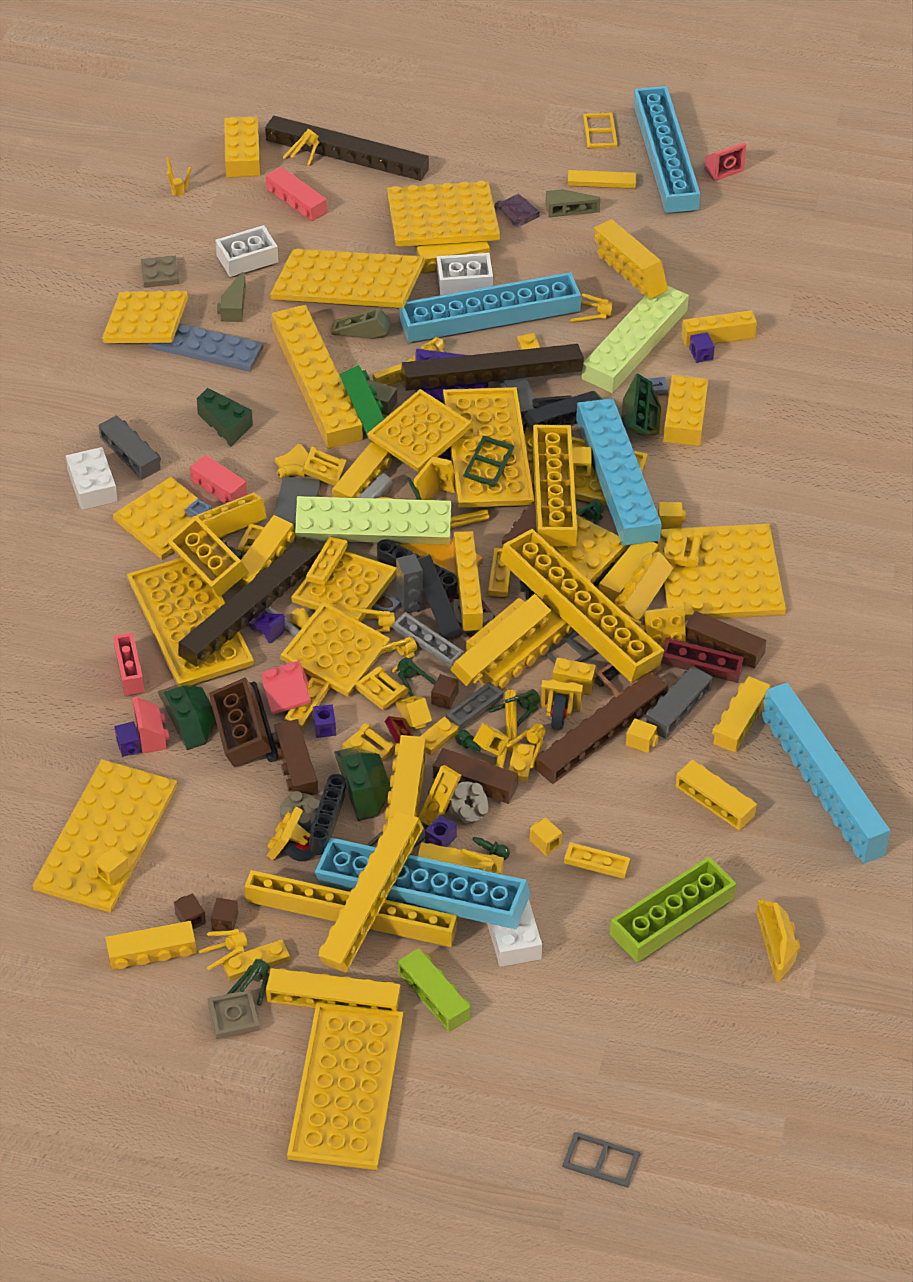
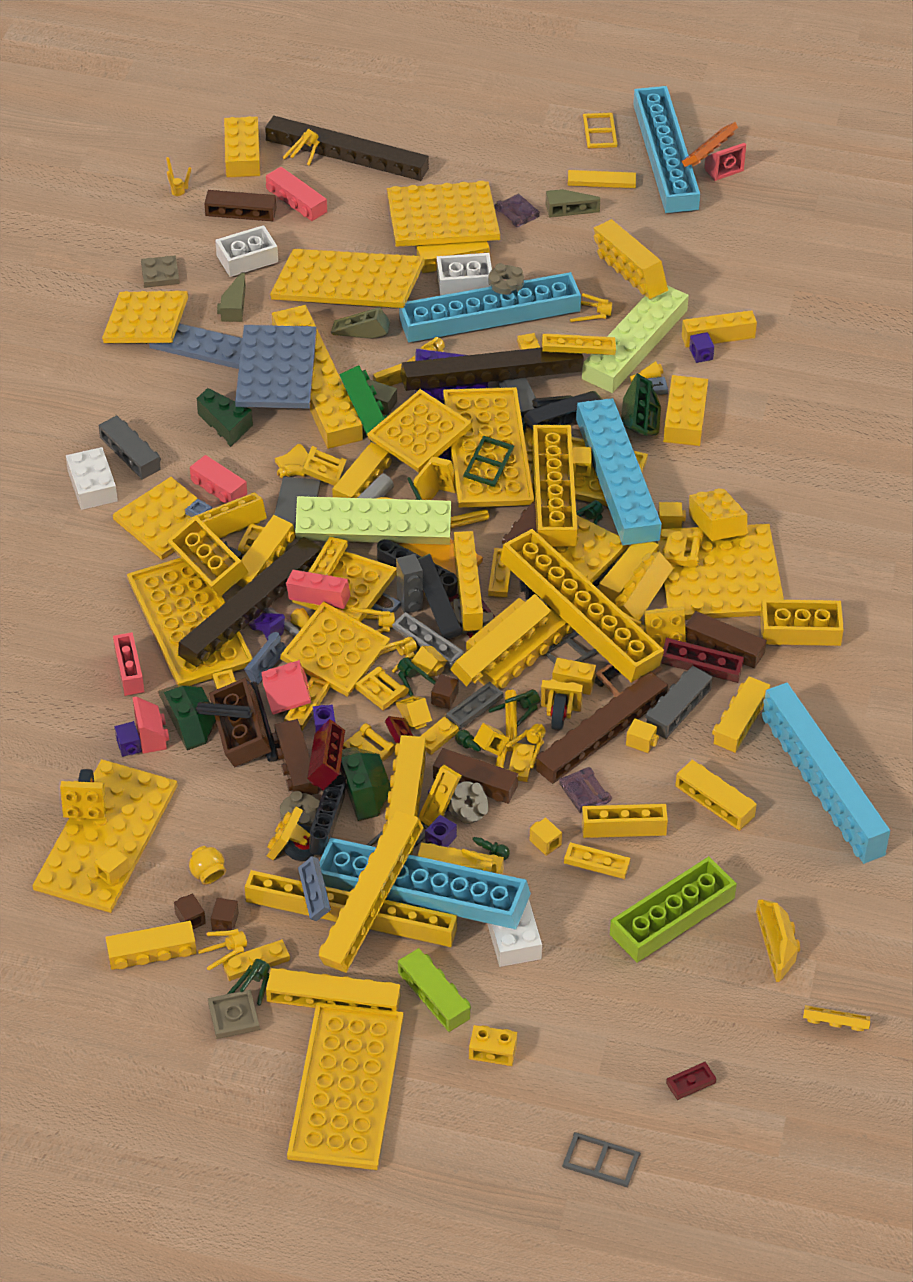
(83, 797): none -> yellow plate
(207, 864): none -> yellow piece
(223, 678): none -> yellow plate
(224, 710): none -> black axle
(240, 205): none -> reddish brown brick
(265, 658): none -> sand blue plate
(276, 366): none -> sand blue plate
(314, 888): none -> sand blue plate
(317, 588): none -> coral brick
(326, 754): none -> dark red brick
(429, 660): none -> yellow brick
(493, 1045): none -> yellow brick
(514, 278): none -> dark tan plate
(578, 344): none -> yellow plate
(579, 791): none -> plate
(624, 820): none -> yellow brick
(652, 371): none -> yellow cone
(691, 1080): none -> dark red plate
(709, 146): none -> orange plate
(718, 514): none -> yellow brick
(801, 622): none -> yellow brick
(836, 1018): none -> yellow plate

